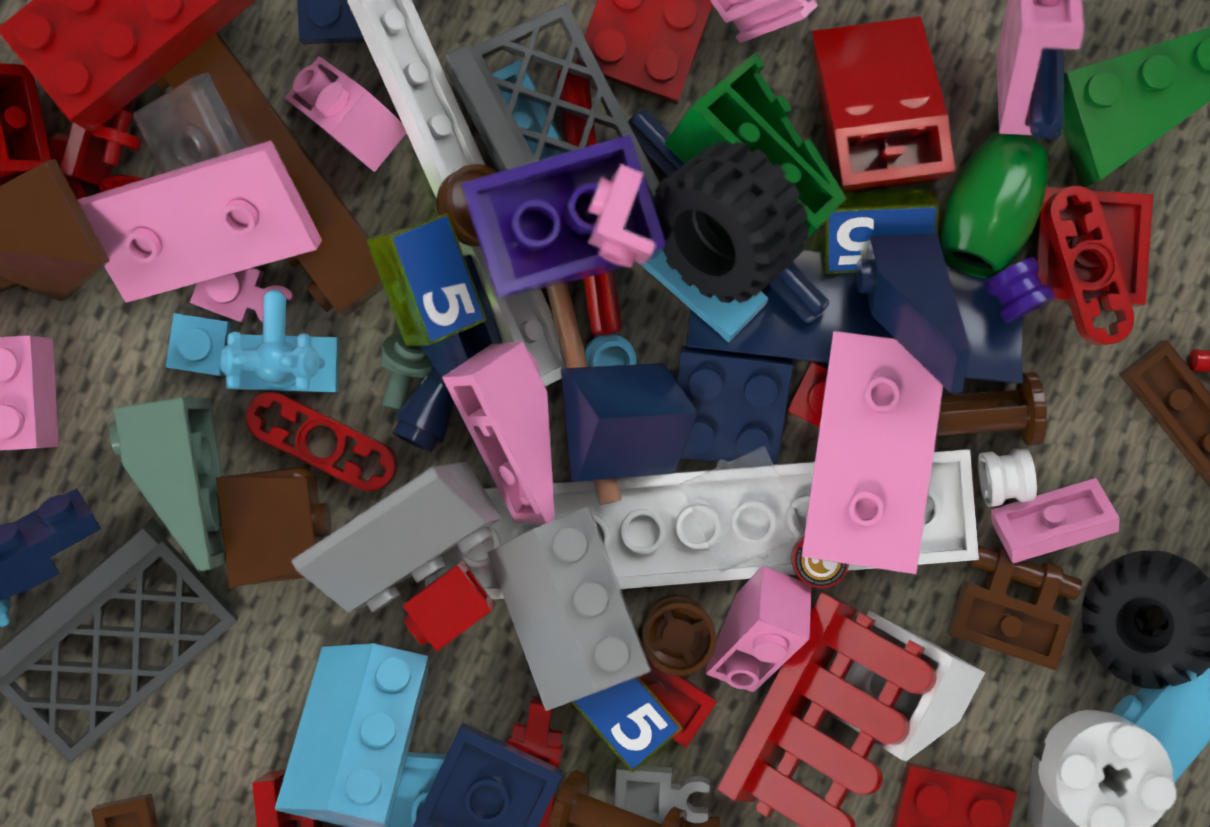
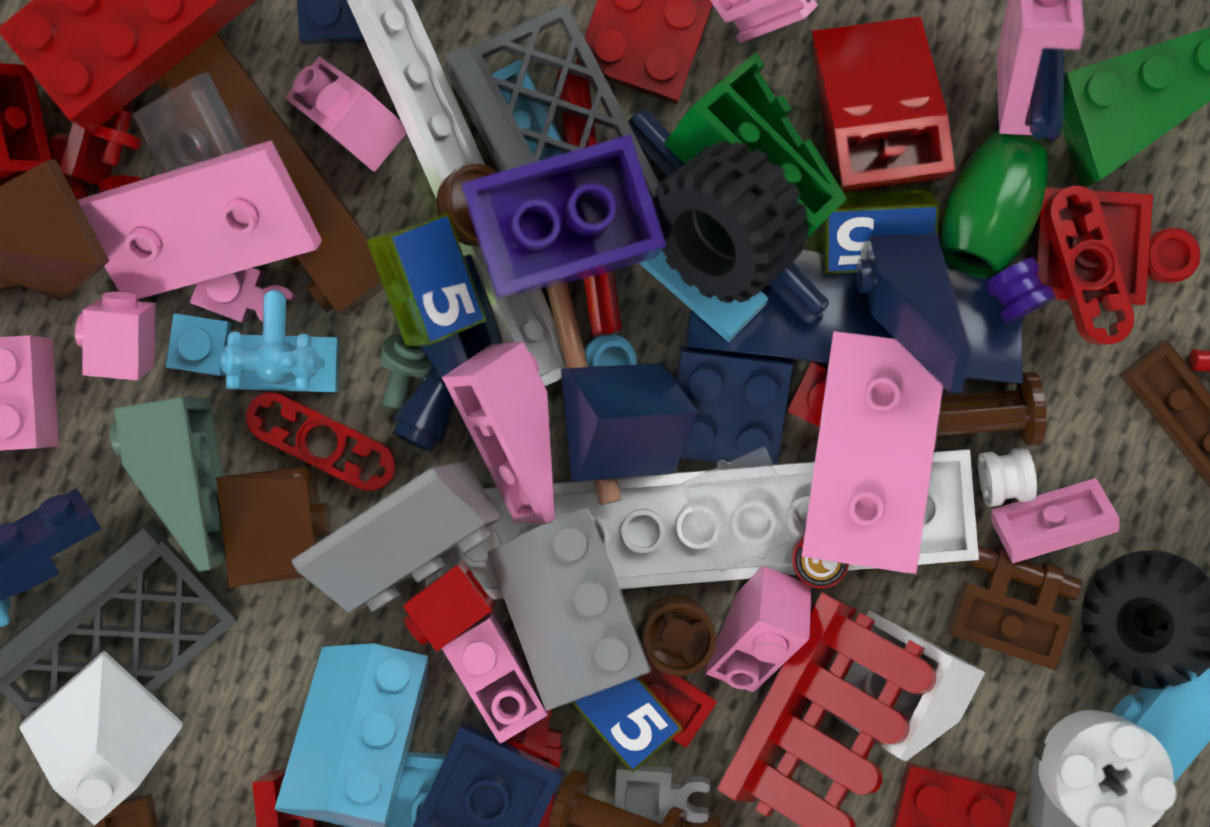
(99, 736): none -> white slope
(117, 337): none -> bright pink brick
(496, 677): none -> bright pink slope
(612, 205): bright pink bracket -> none
(1173, 255): none -> red tile

